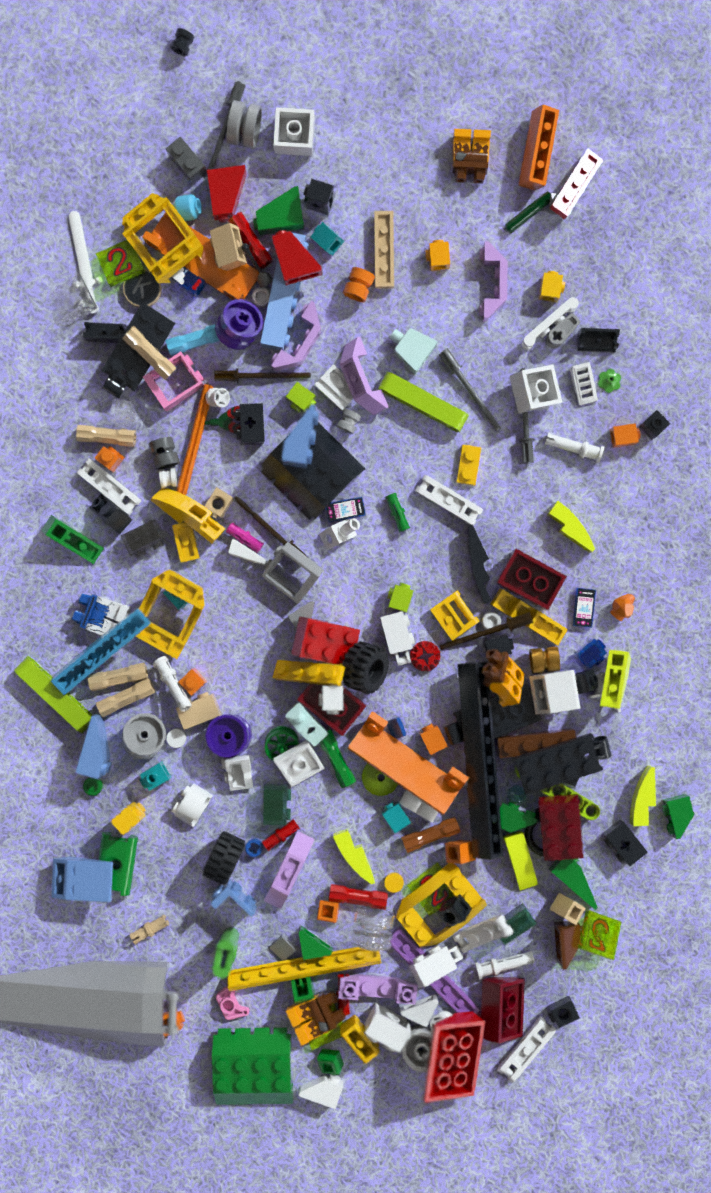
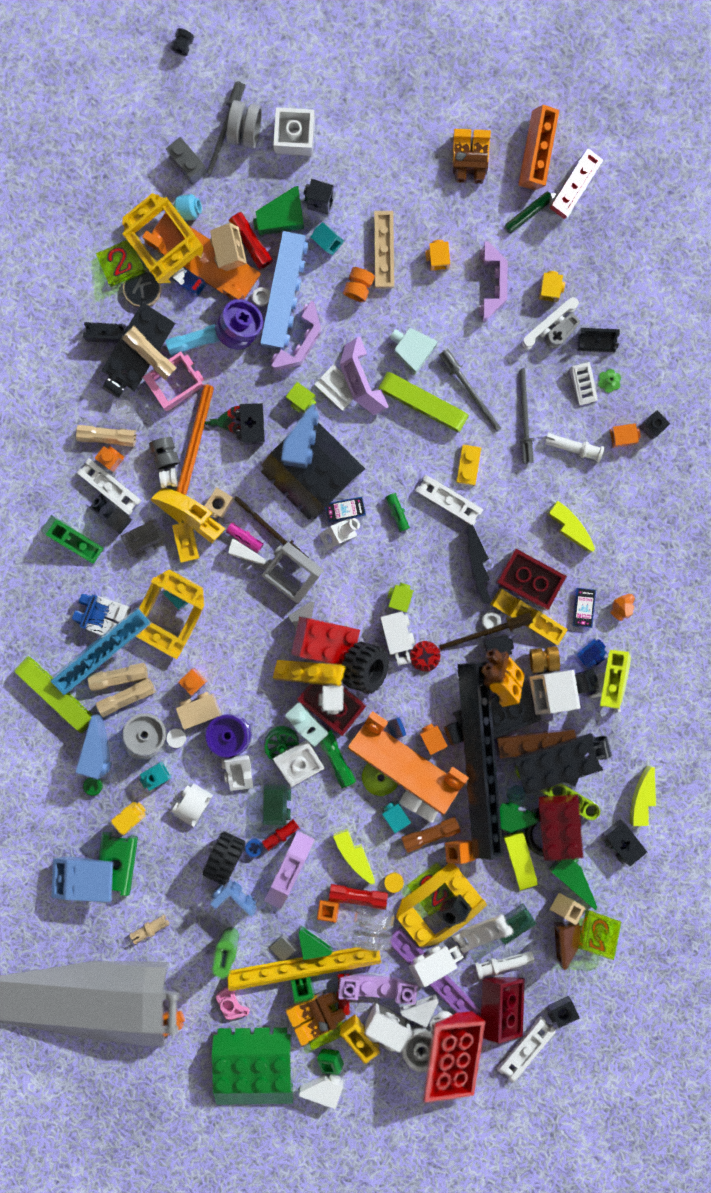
(72, 301): clear bracket -> none
(82, 255): white sword -> none
(168, 676): white pin -> none
(223, 397): white wheel -> none
(225, 190): red slope -> none
(235, 376): dark brown piece -> none
(263, 278): hinge -> none
(294, 258): red slope -> none
(348, 421): light grey wheel -> none
(449, 619): yellow plate -> none
(535, 388): white brick -> none
(679, 814): green slope -> none

